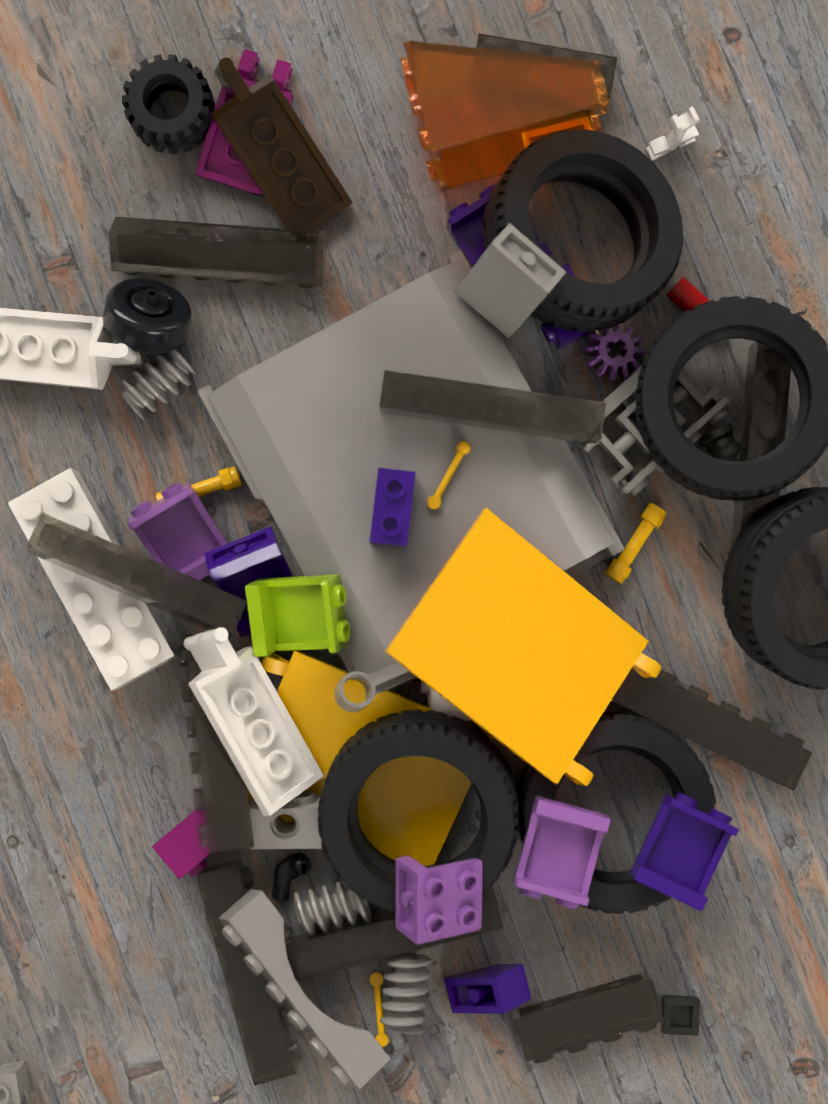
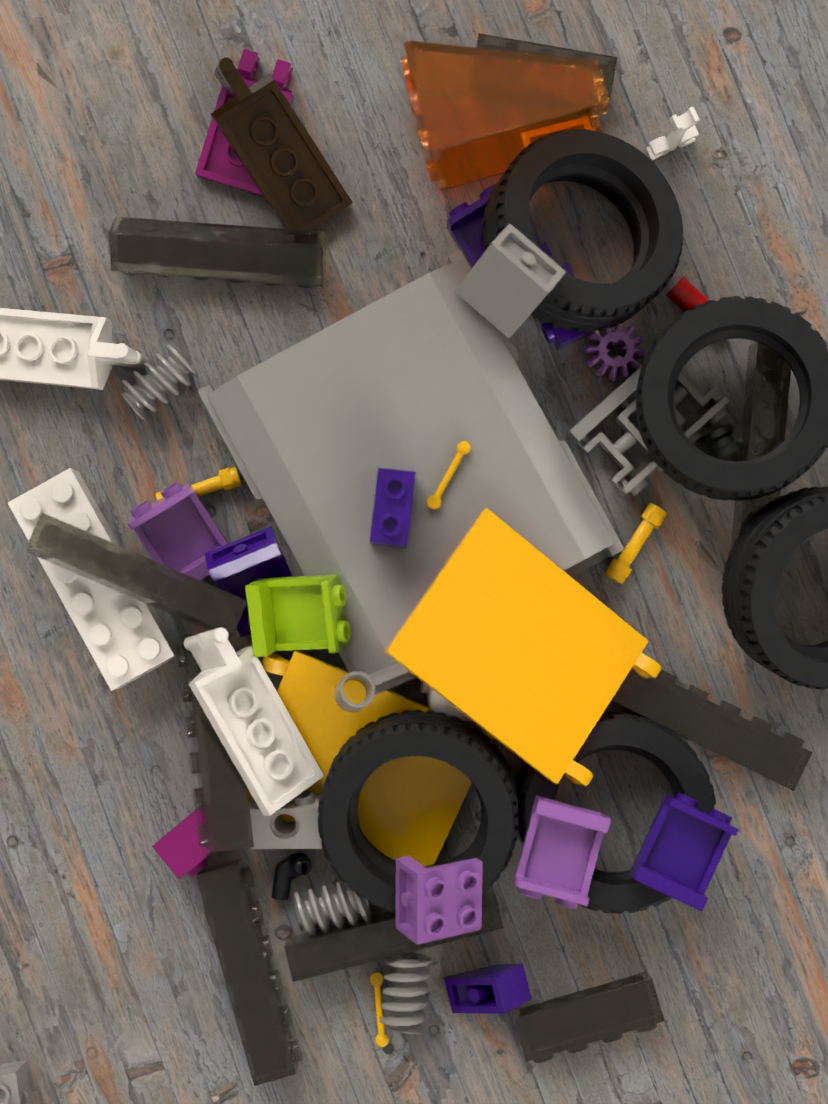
(147, 316): black wheel -> none
(162, 77): black tyre -> none
(260, 933): light grey arch -> none
(492, 407): clear smoke brick -> none
(680, 1015): pearl dark grey plate -> none

